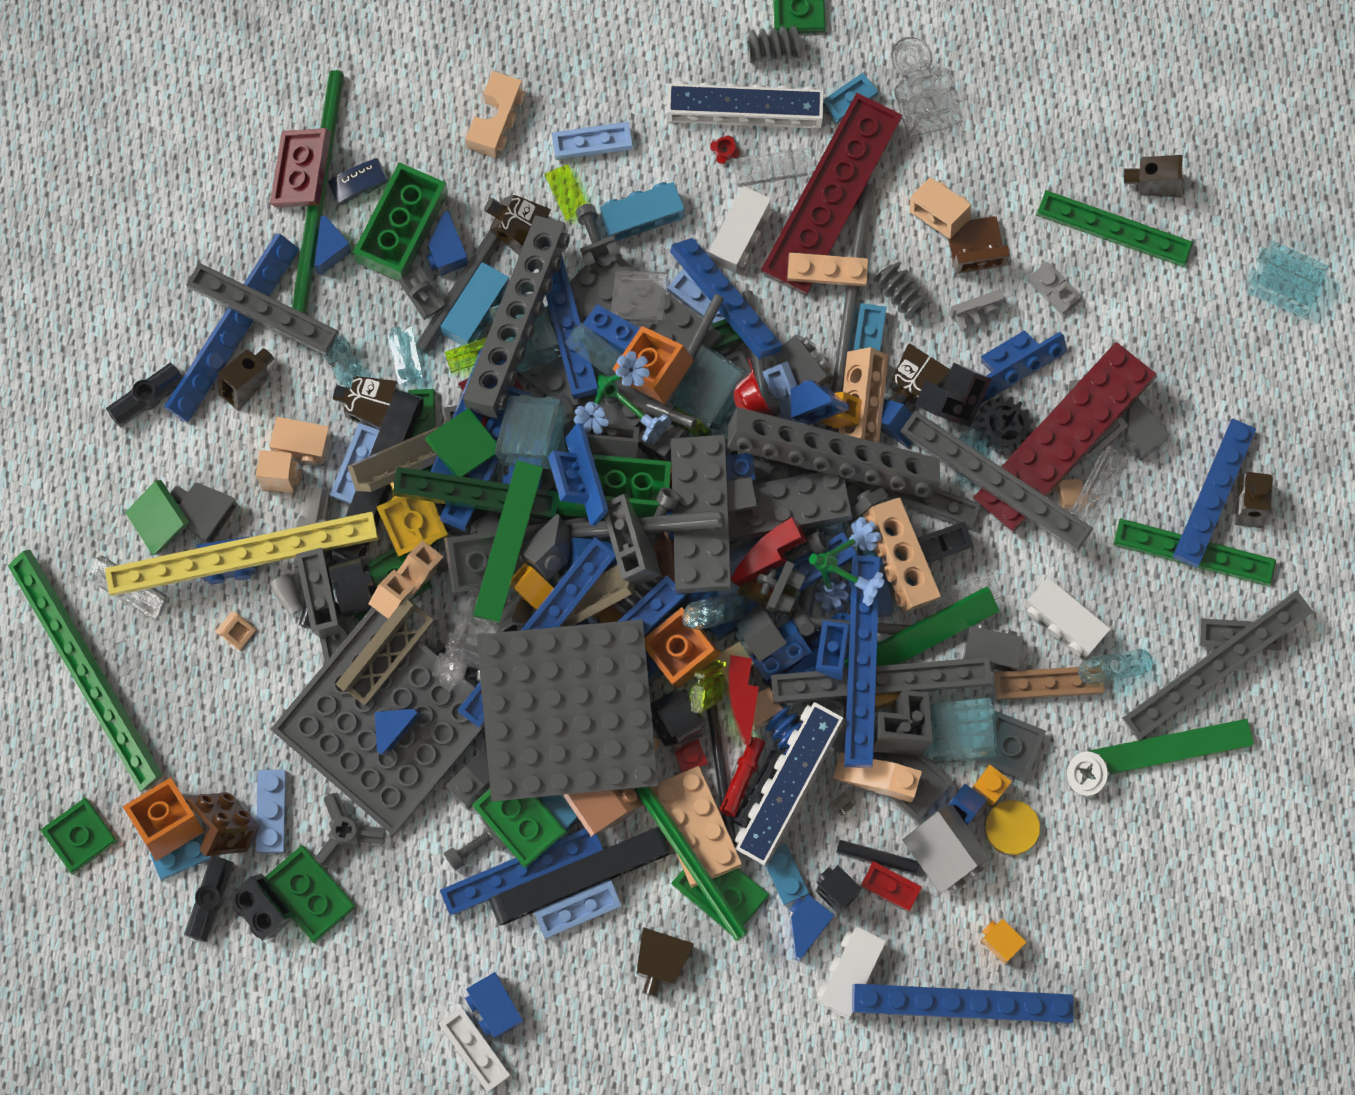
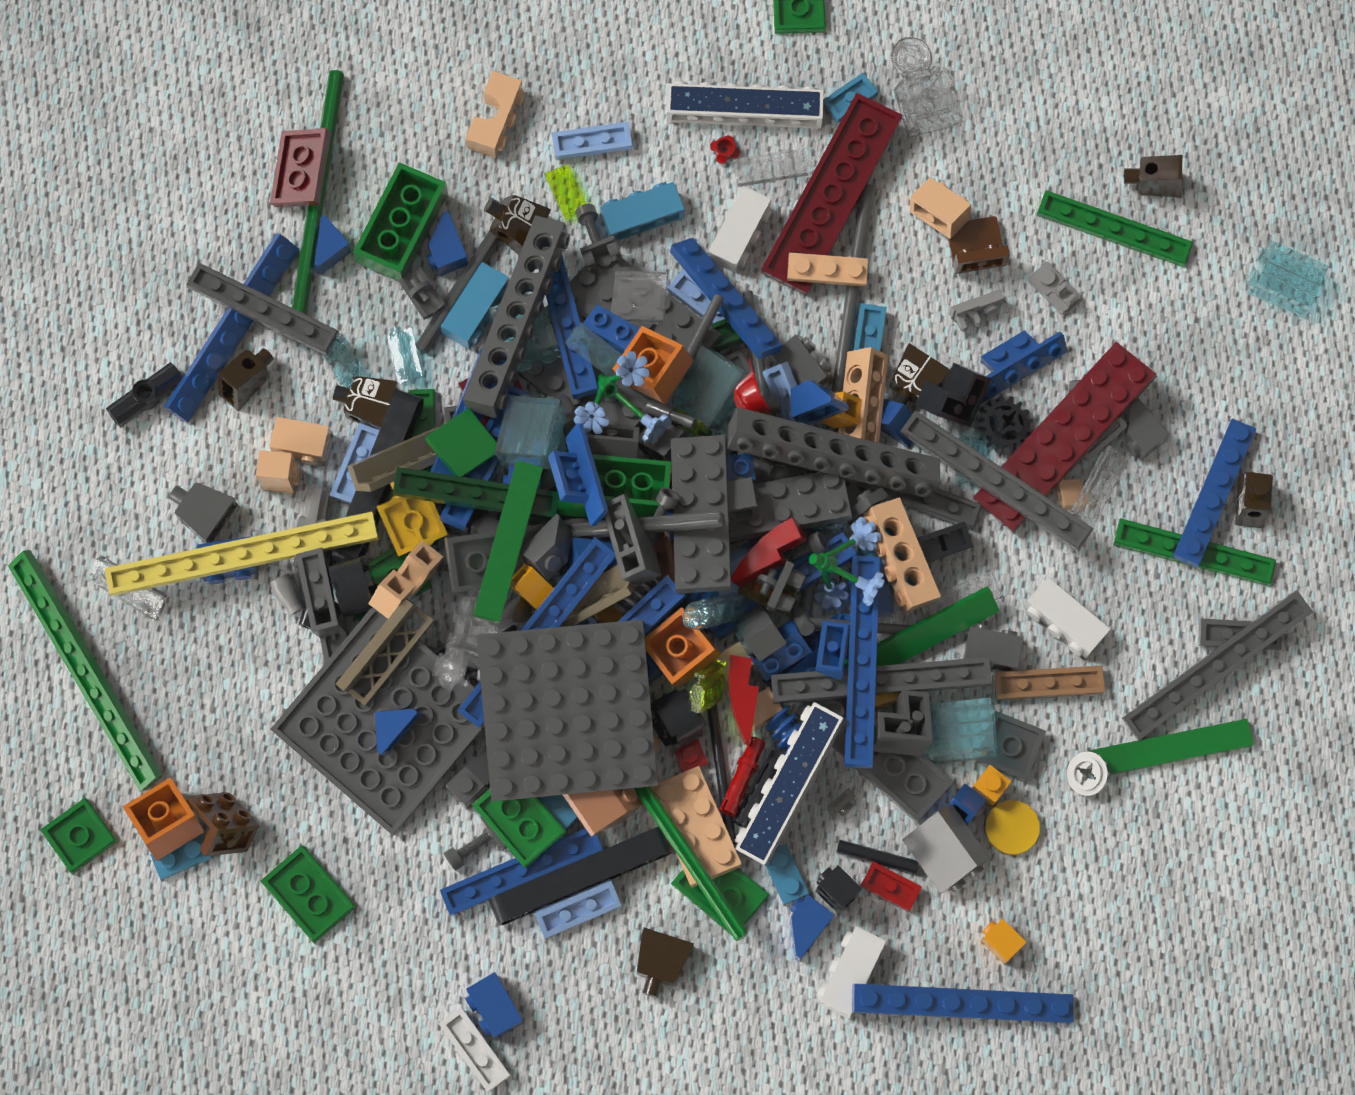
(157, 517): tile -> none
(203, 916): black piece -> none
(236, 630): light nougat slope -> none
(265, 902): black brick -> none
(271, 811): light blue plate -> none
(339, 821): dark grey bush -> none
(358, 179): dark blue slope -> none
(463, 356): clear neon green tile -> none
(773, 43): dark grey piece -> none
(882, 778): light nougat slope -> none
(901, 290): dark grey piece -> none
(1107, 673): clear light blue beam -> none

